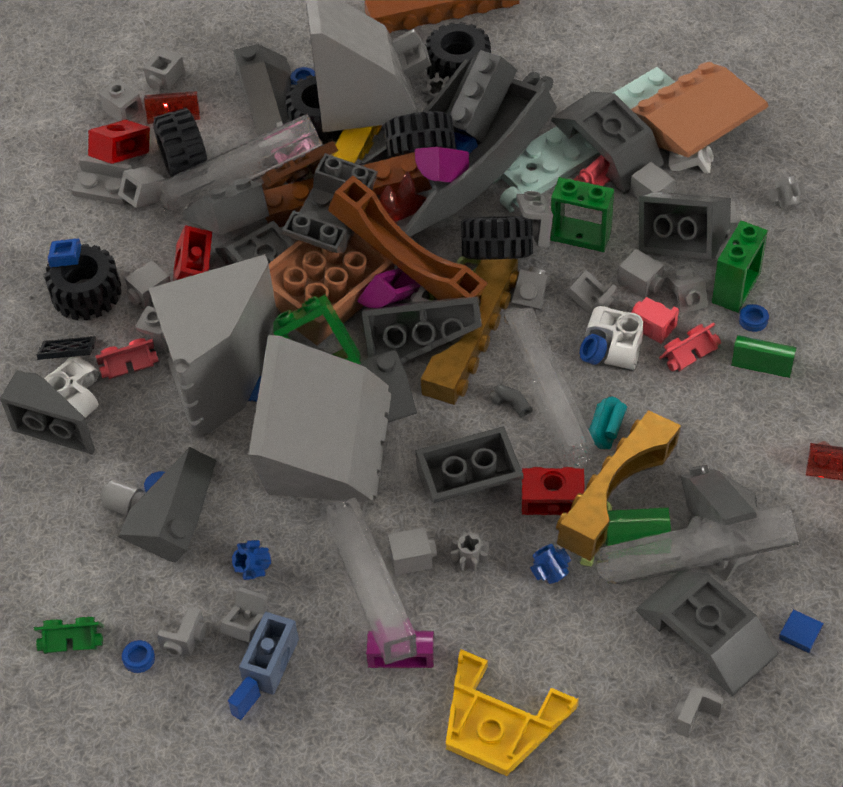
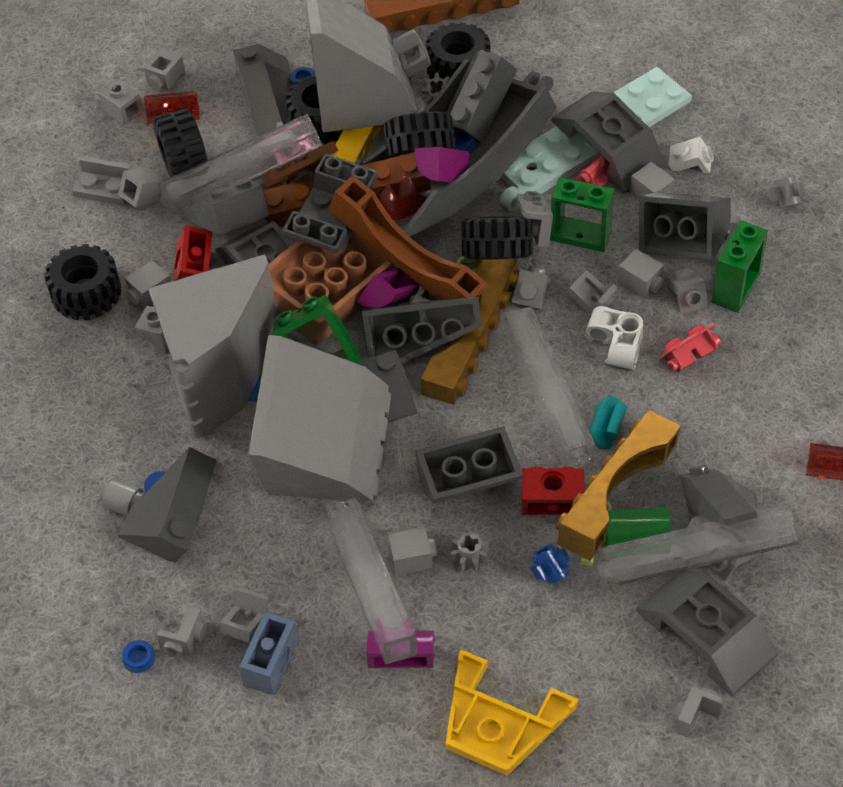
(43, 413): dark grey slope -> none
(64, 252): blue tile -> none
(71, 350): black window -> none
(72, 383): white piece -> none
(82, 633): green hinge -> none
(118, 141): red brick -> none
(137, 353): coral hinge -> none
(244, 697): blue tile -> none
(251, 559): blue gear -> none
(512, 396): dark grey arm -> none
(593, 349): blue tile -> none
(657, 319): coral brick -> none
(699, 109): nougat slope -> none
(753, 317): blue tile -> none
(763, 356): green brick -> none
(801, 631): blue tile -> none

